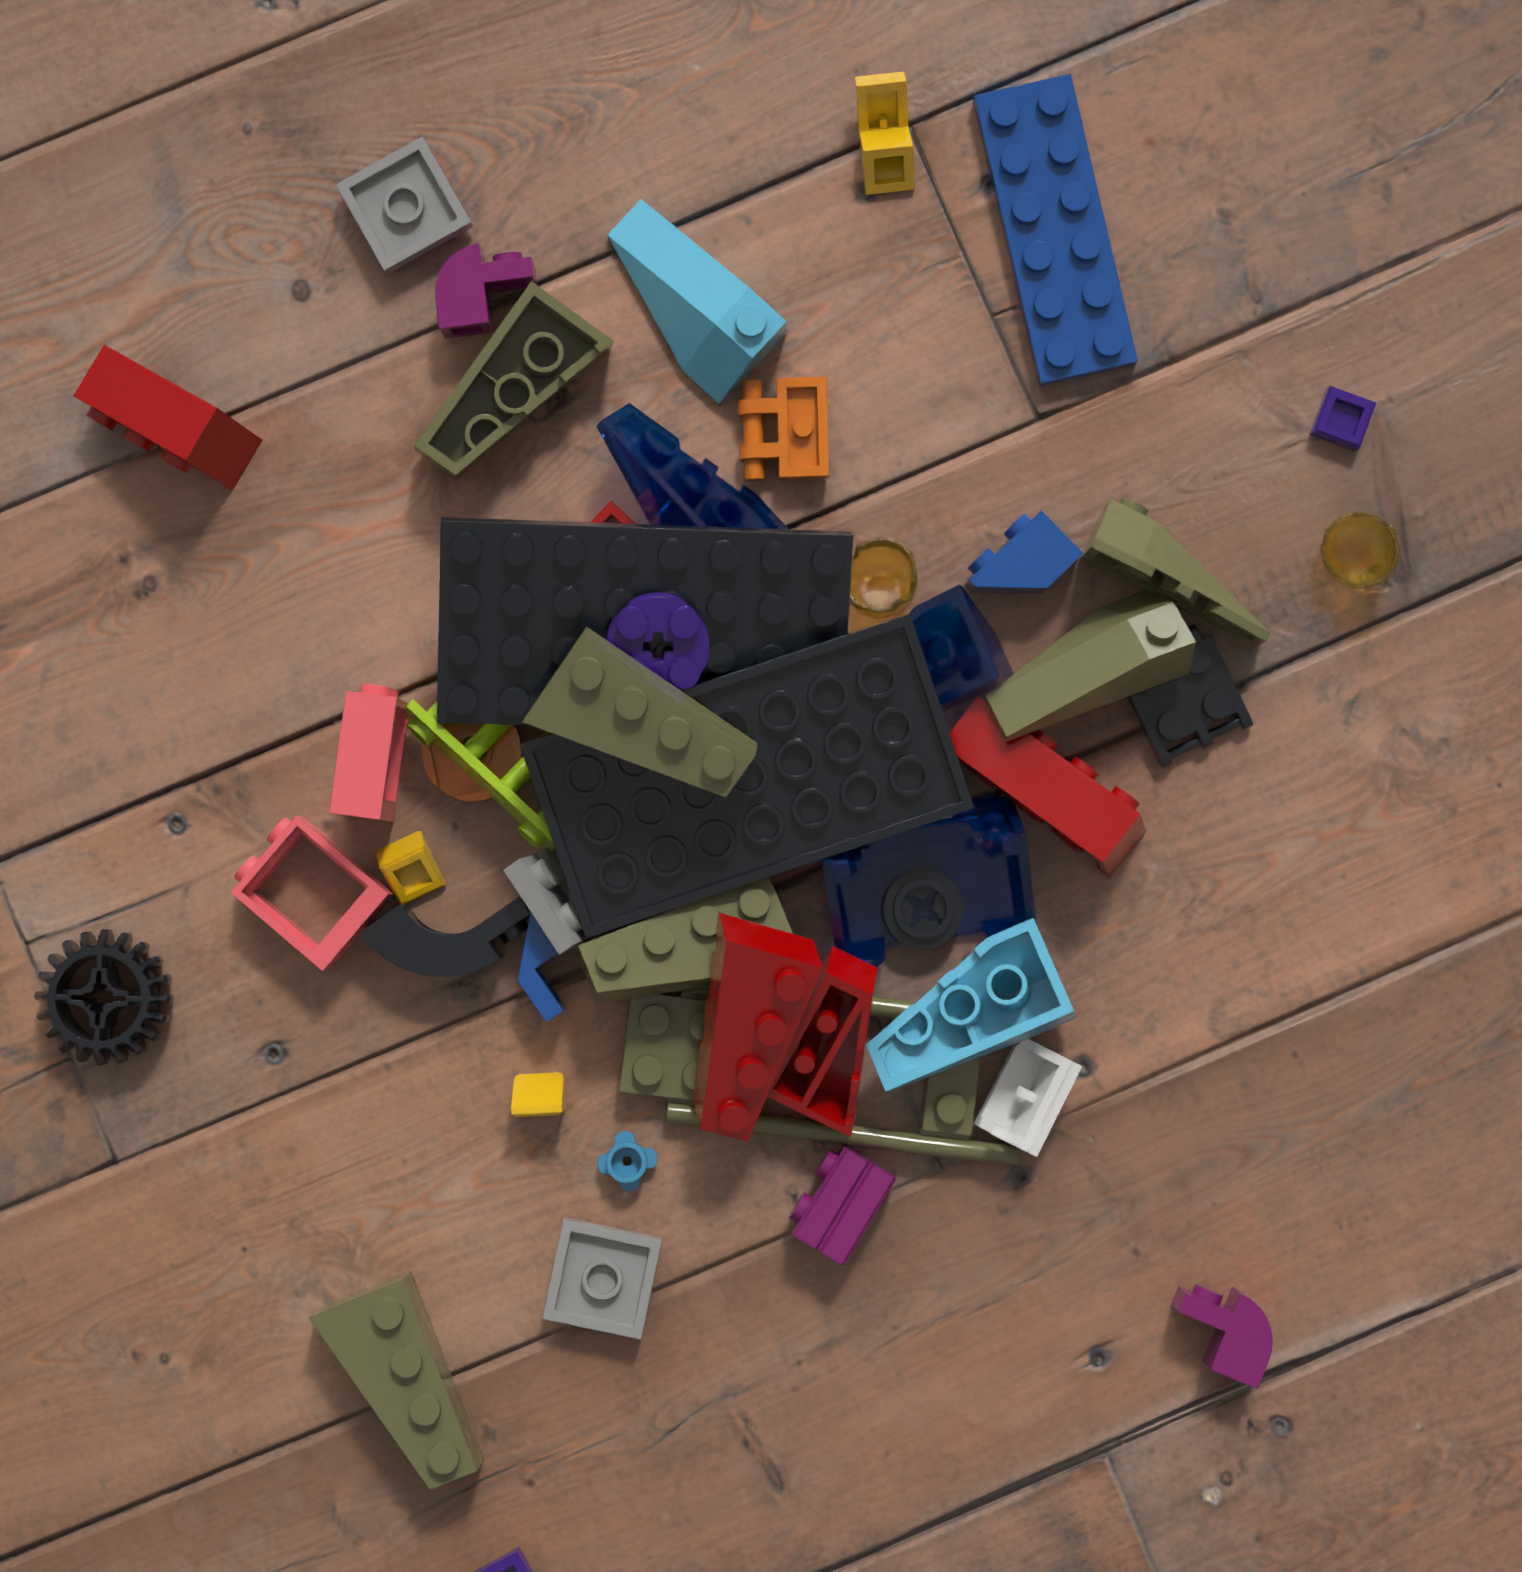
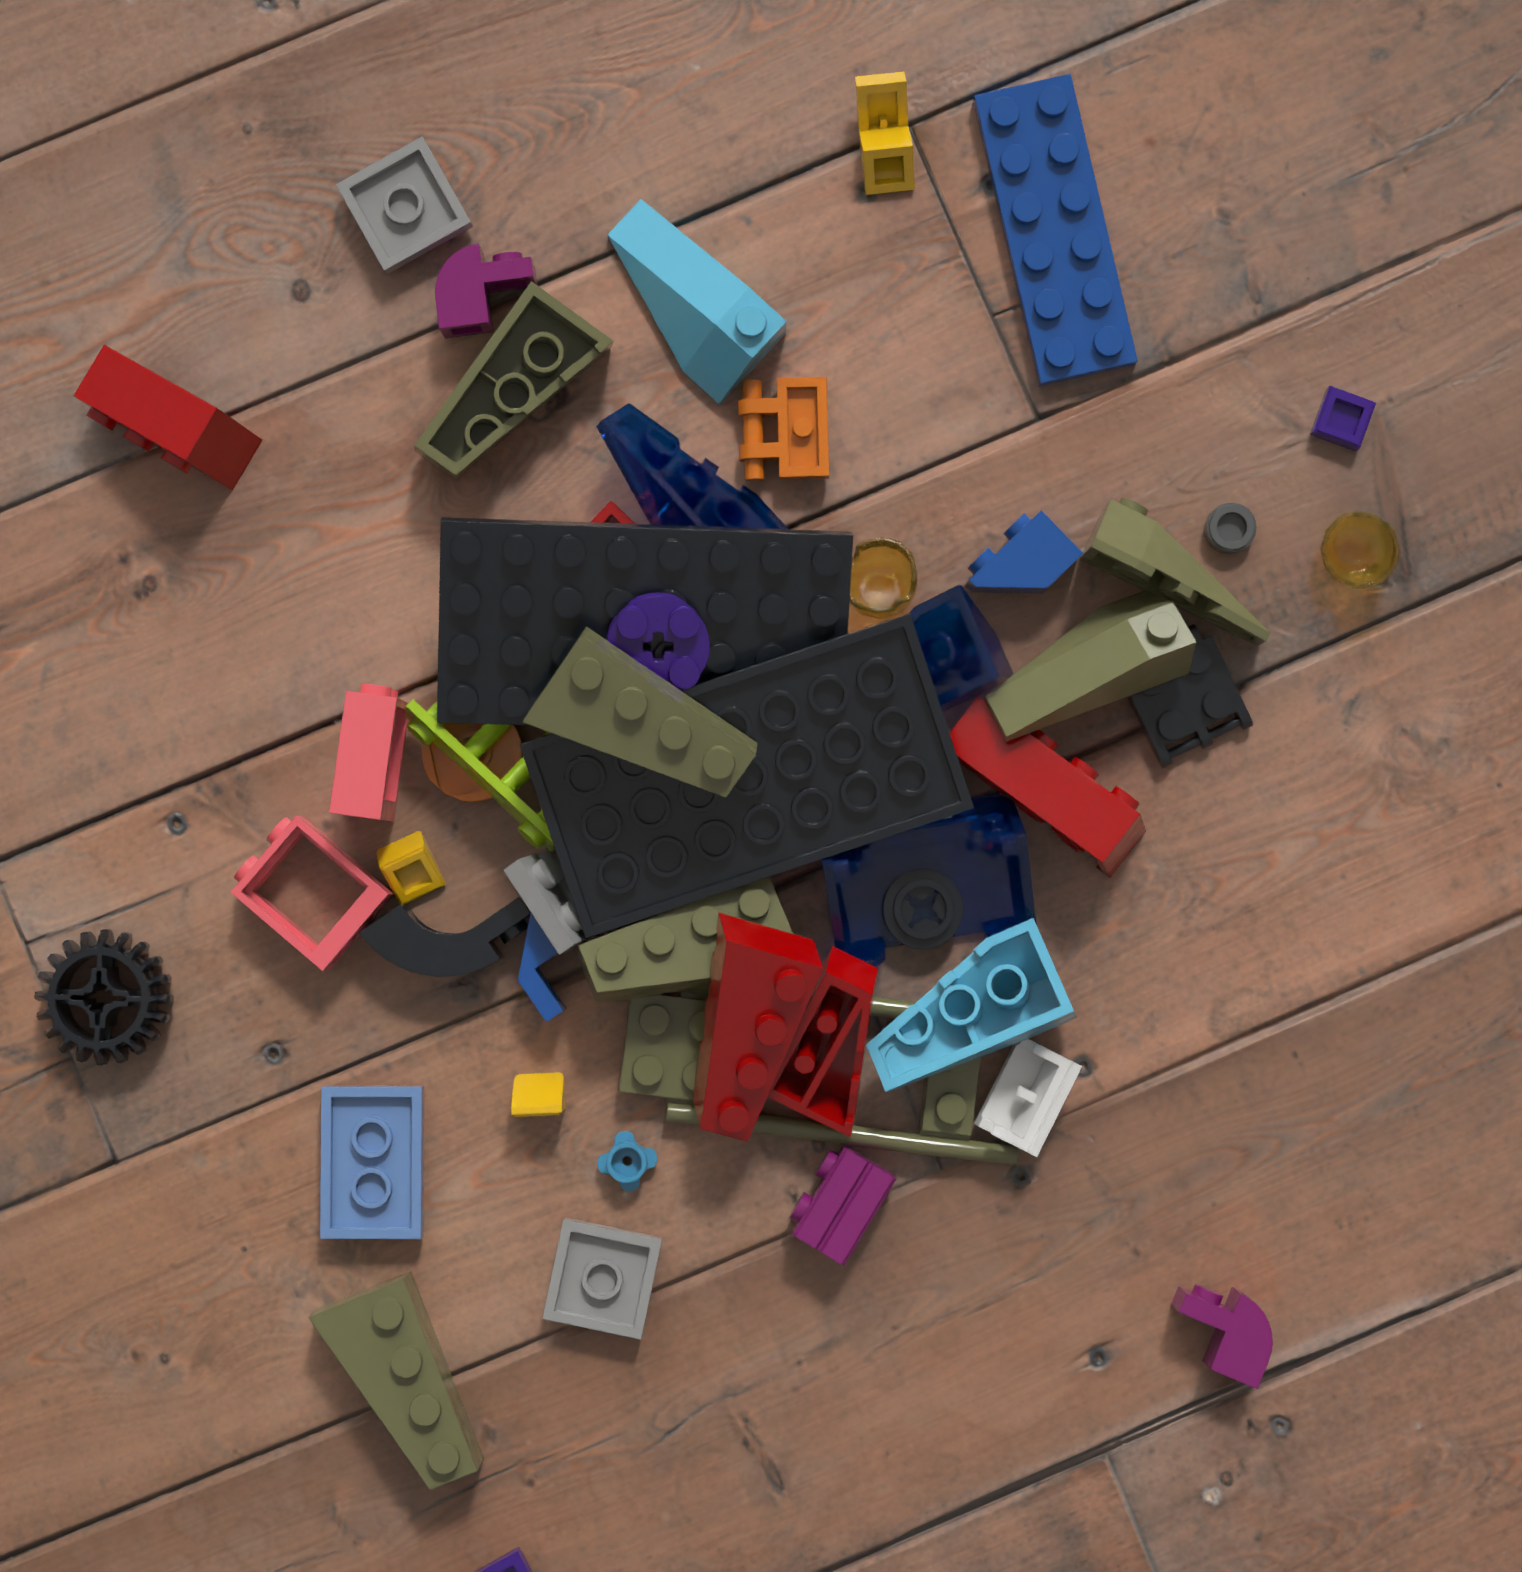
(372, 1162): none -> medium blue plate
(1230, 528): none -> dark grey tile

